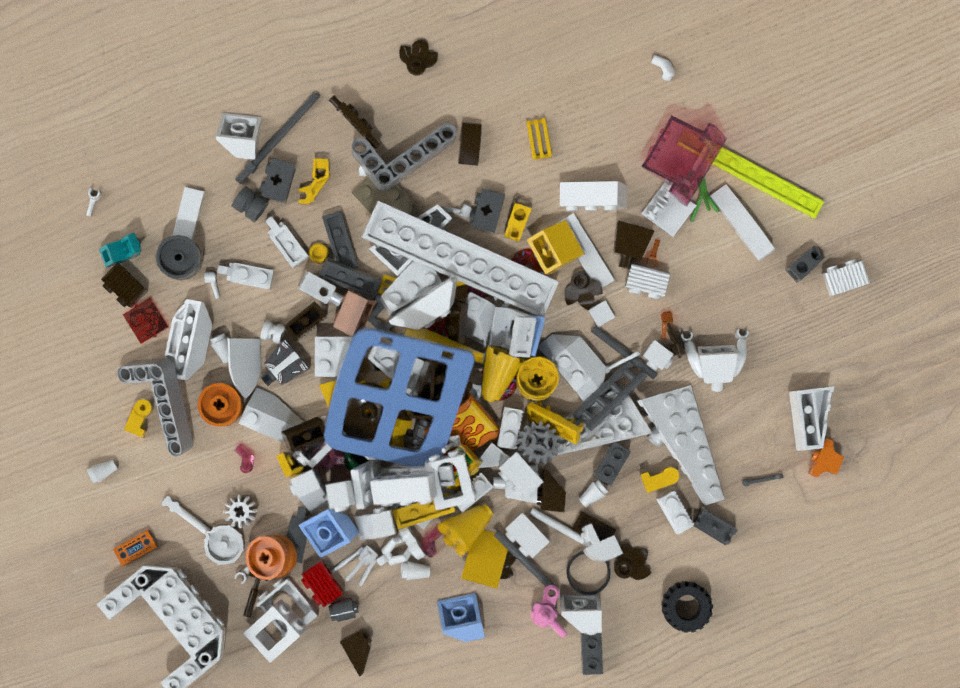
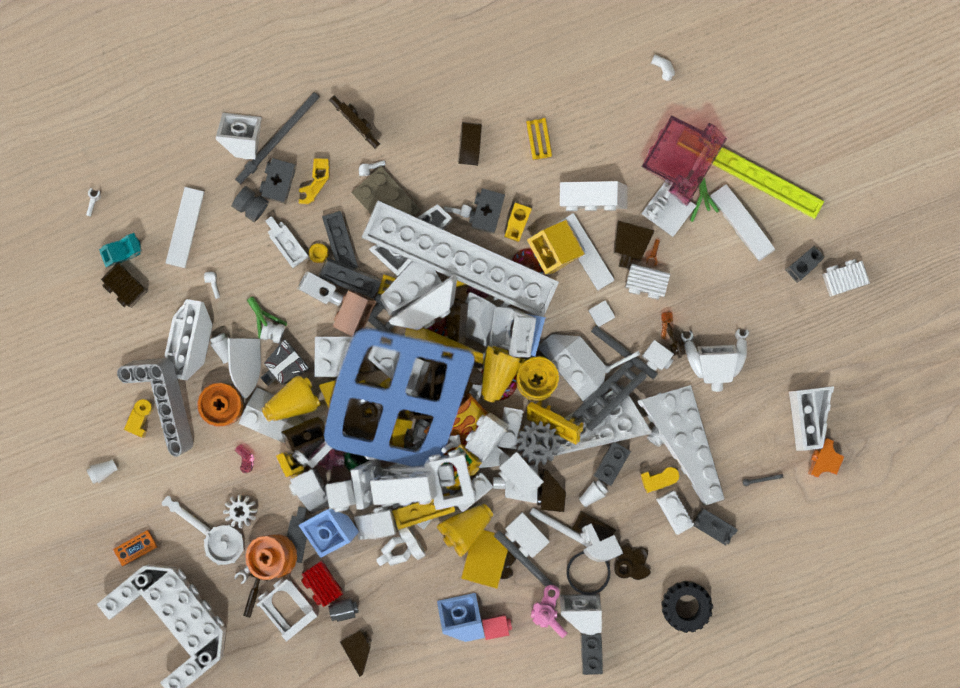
(145, 320): clear red piece -> none
(168, 262): dark grey wheel -> none
(247, 275): white hinge -> none
(259, 315): none -> bright green plant
(262, 639): white panel -> none
(291, 400): none -> yellow cone
(305, 321): dark brown brick -> none
(366, 556): white plant -> none
(404, 159): light grey beam -> none
(413, 570): white cone -> none
(419, 54): dark brown plate -> none
(429, 542): clear pink arm -> none
(487, 436): none -> white brick
(496, 626): none -> coral brick
(582, 293): dark brown plate -> none

